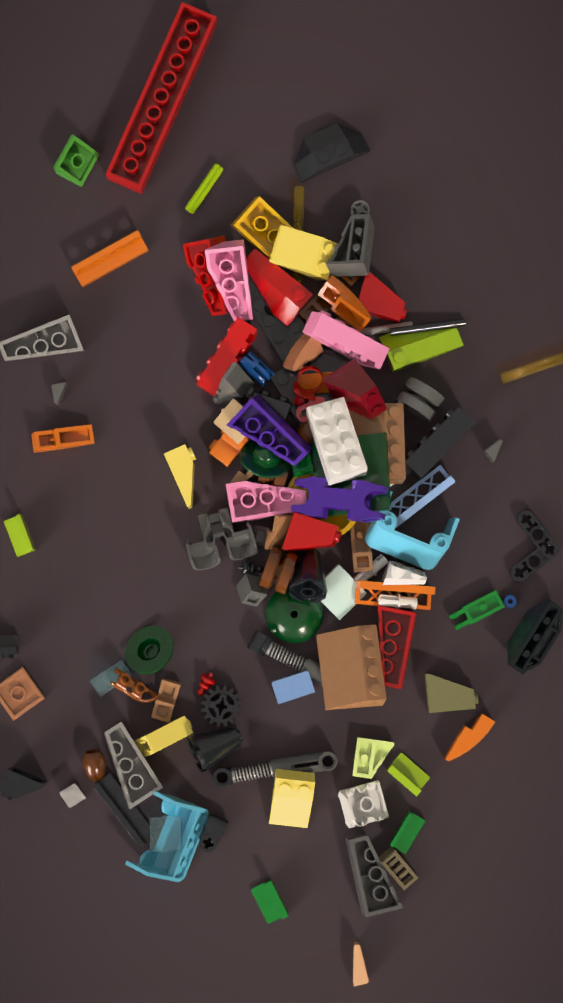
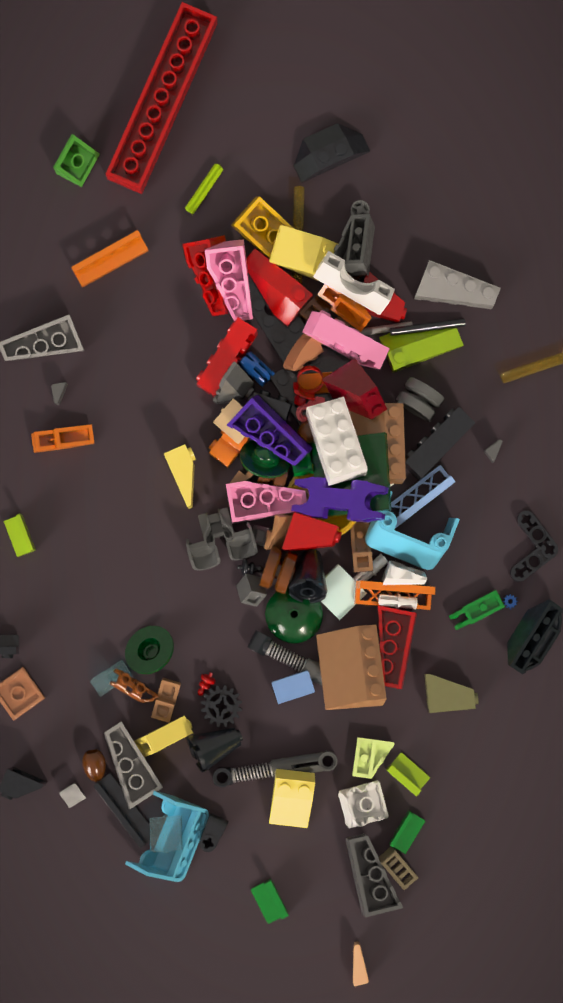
(371, 295): none -> white arch
(455, 288): none -> light grey wedge
(469, 738): orange slope -> none

